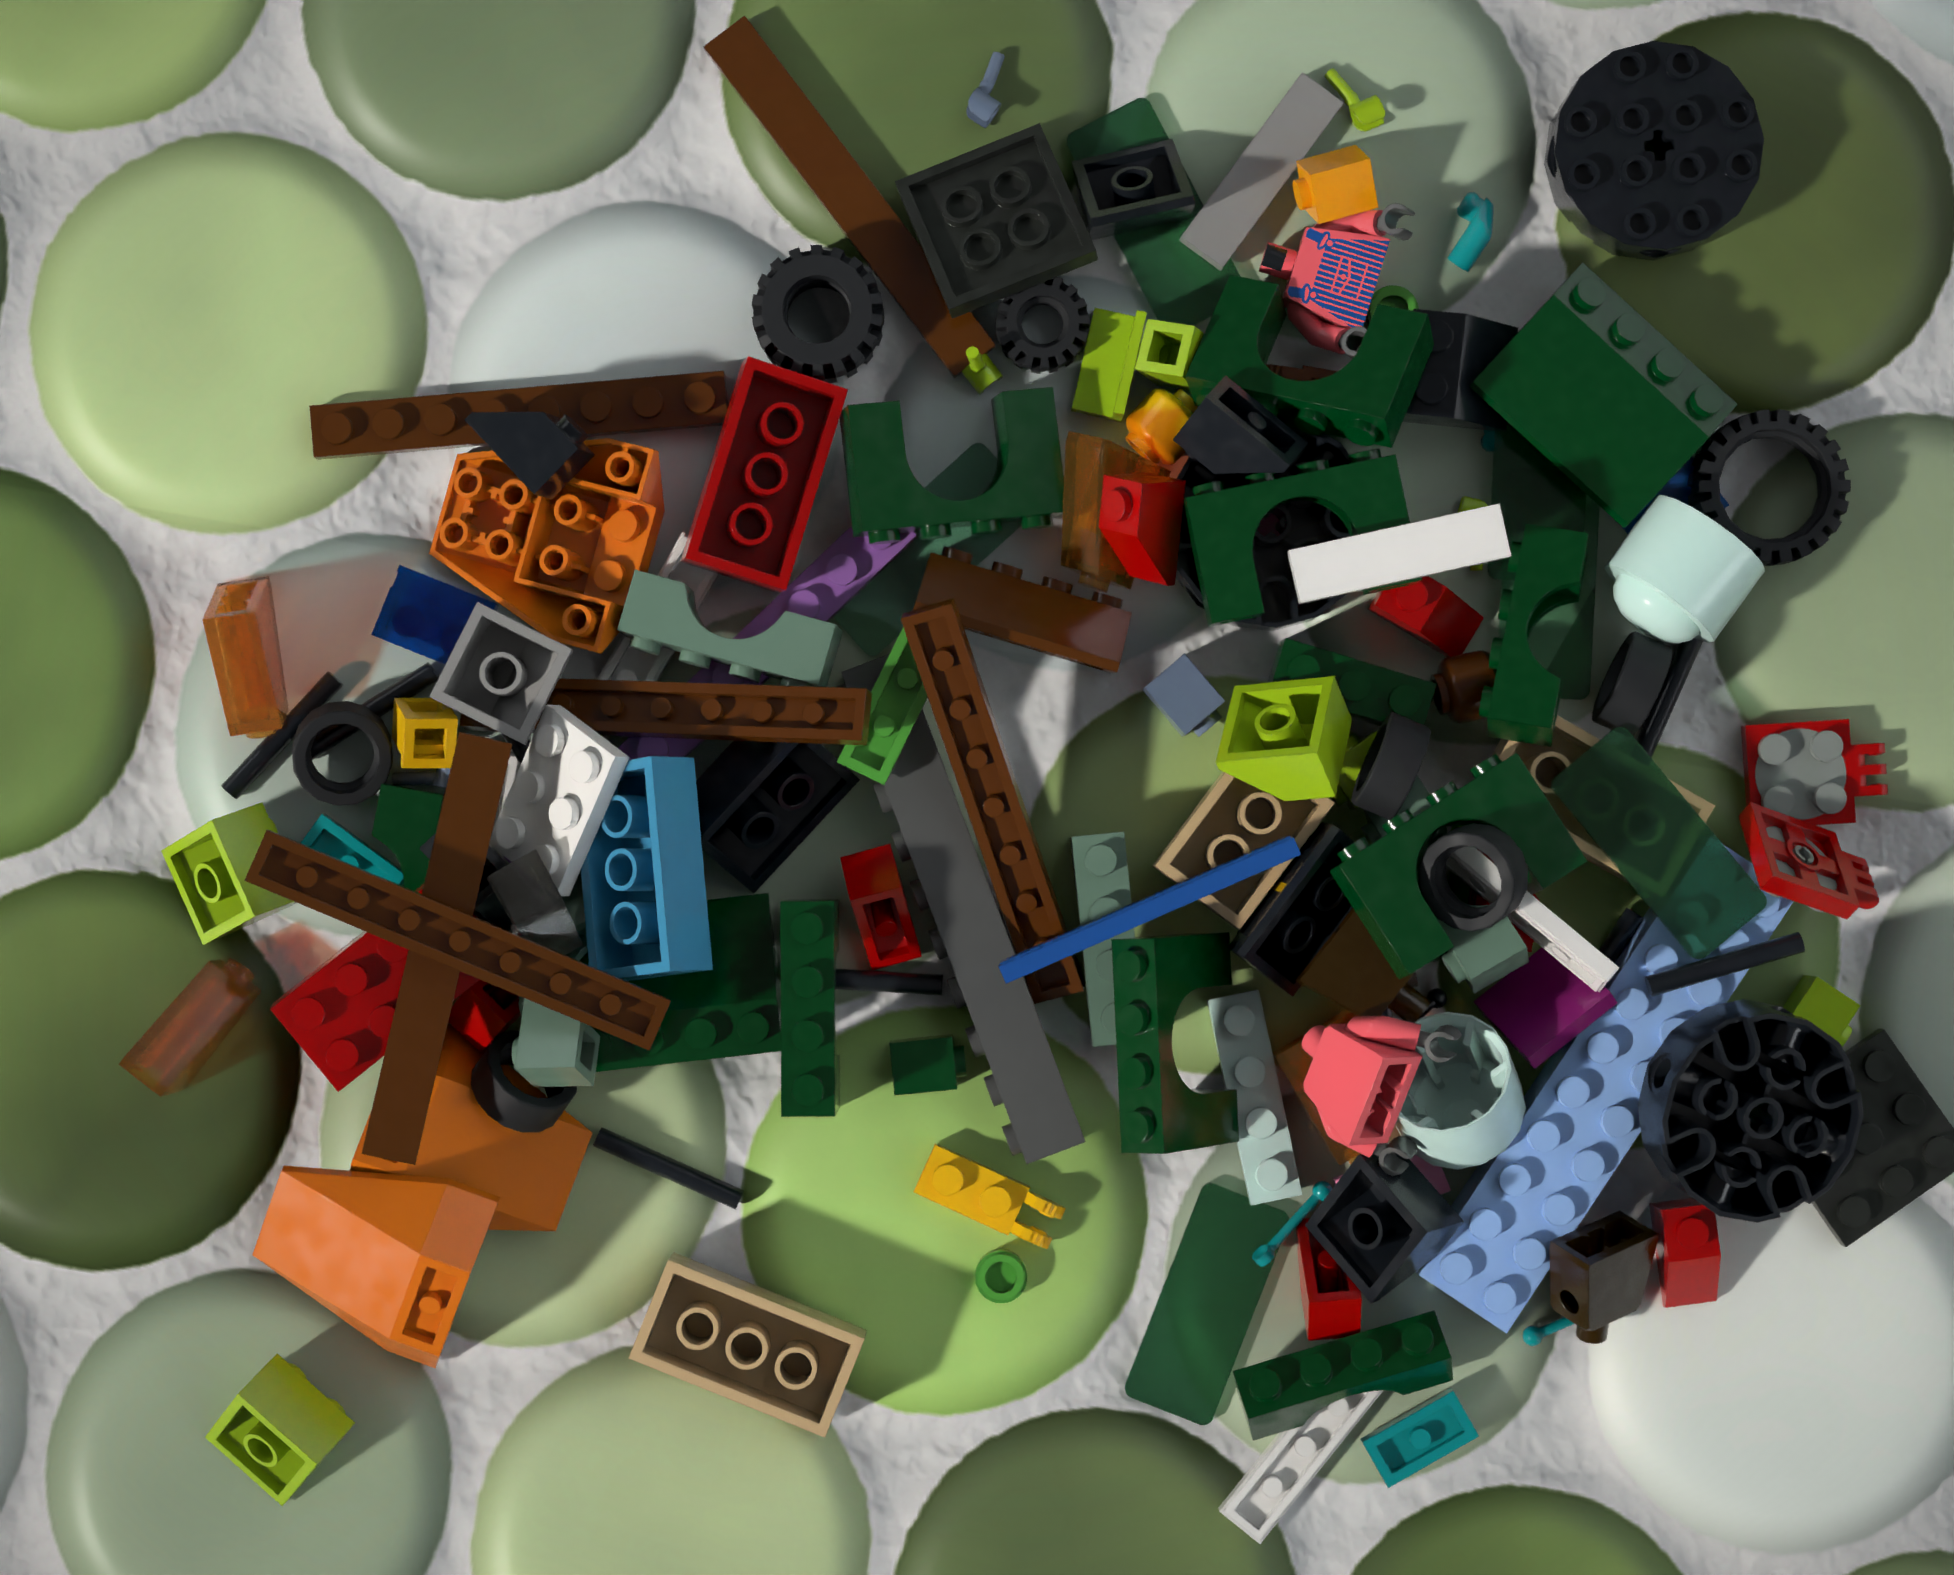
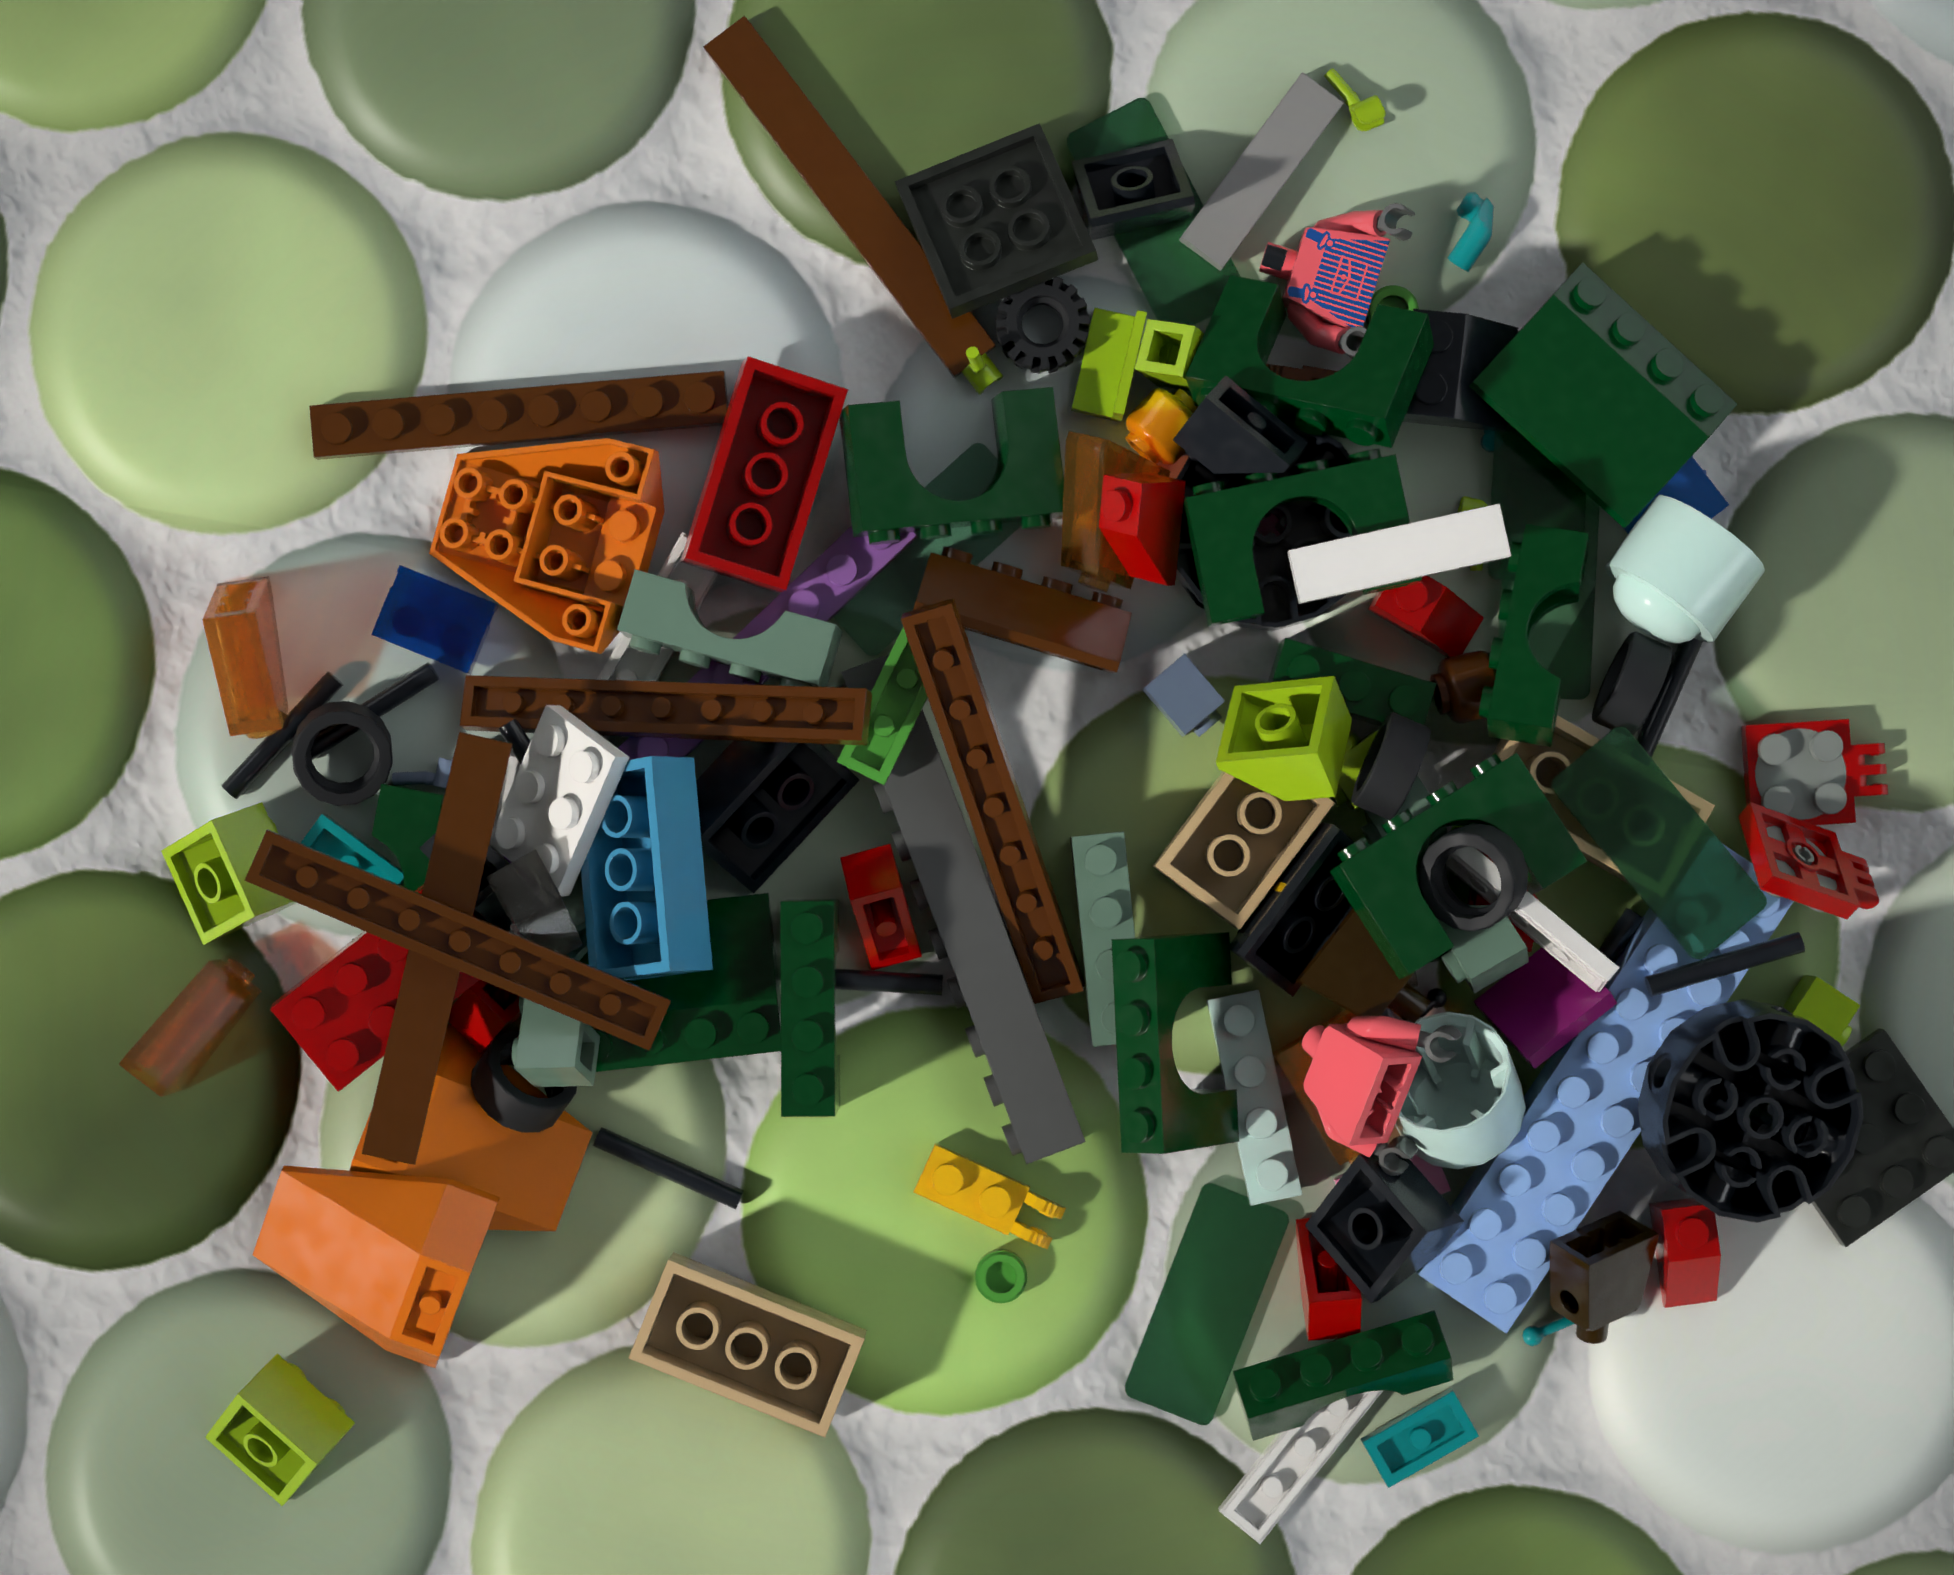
(424, 732): yellow brick -> none
(501, 673): light grey slope -> none
(535, 446): black slope -> none
(809, 271): black tyre -> none
(926, 1064): dark green brick -> none
(982, 106): sand blue hand -> none
(1148, 908): blue tile -> none
(1265, 1253): teal hinge -> none
(1335, 184): light orange brick -> none
(1690, 113): black brick -> none
(1811, 443): black tyre -> none

